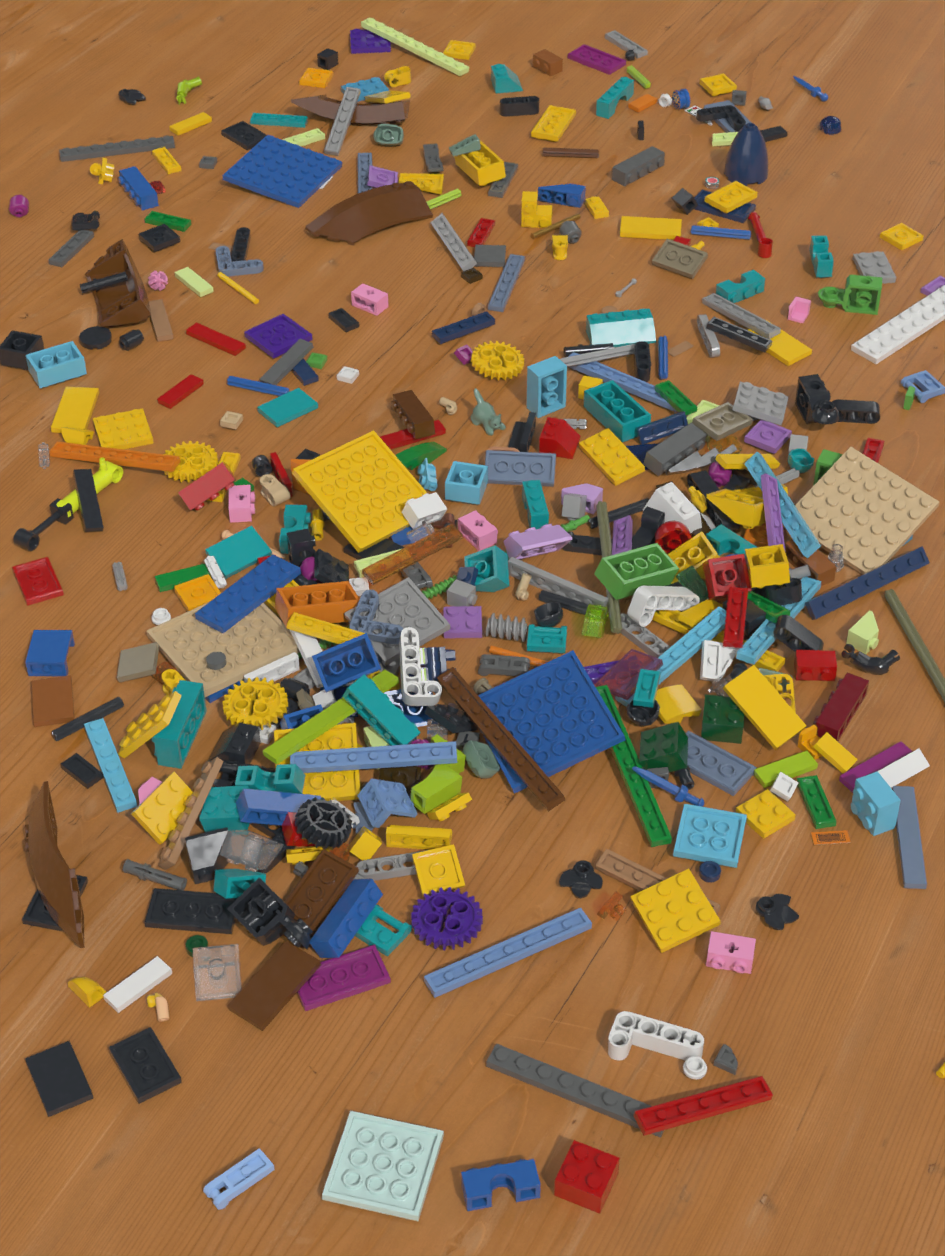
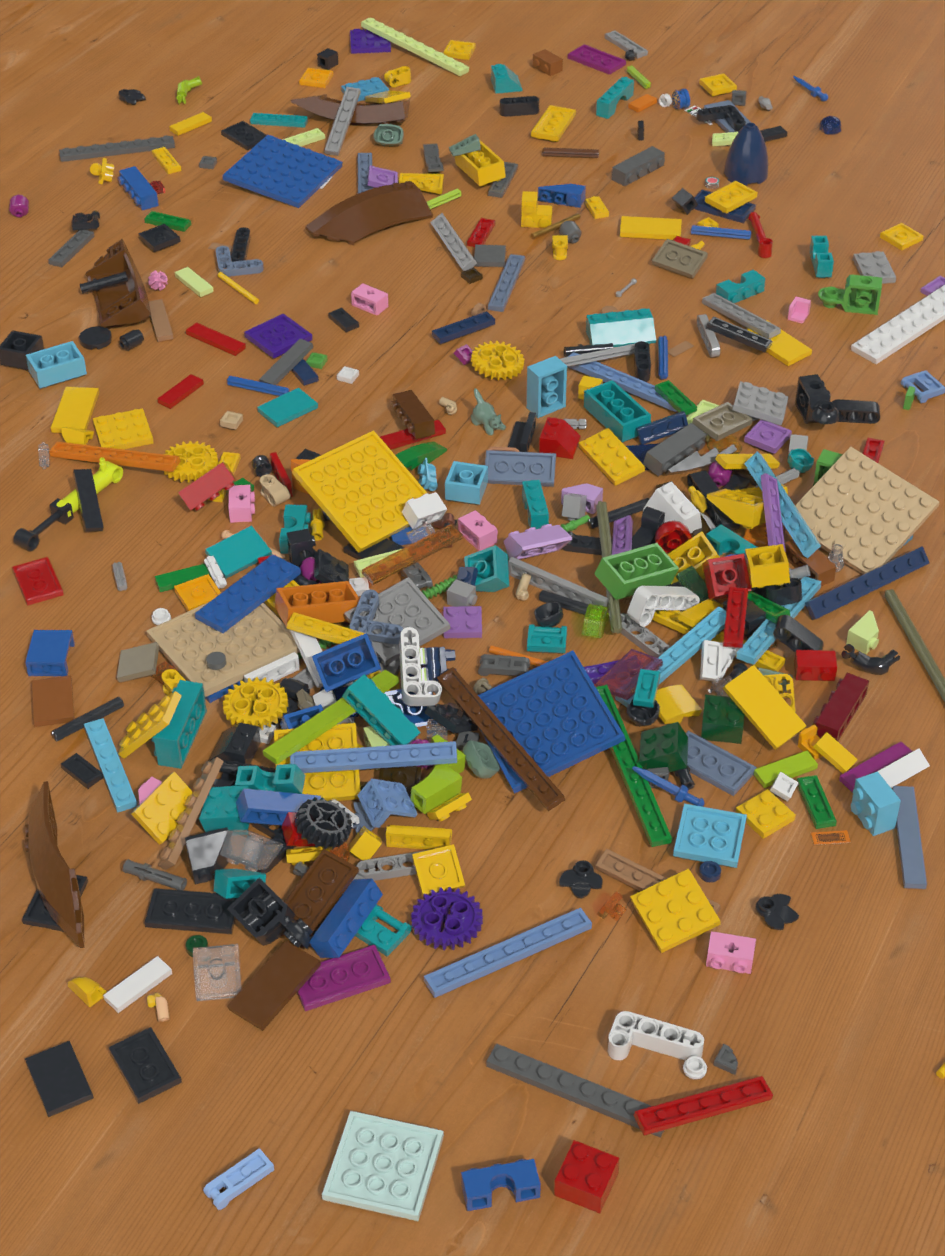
(506, 627): light grey piece -> none

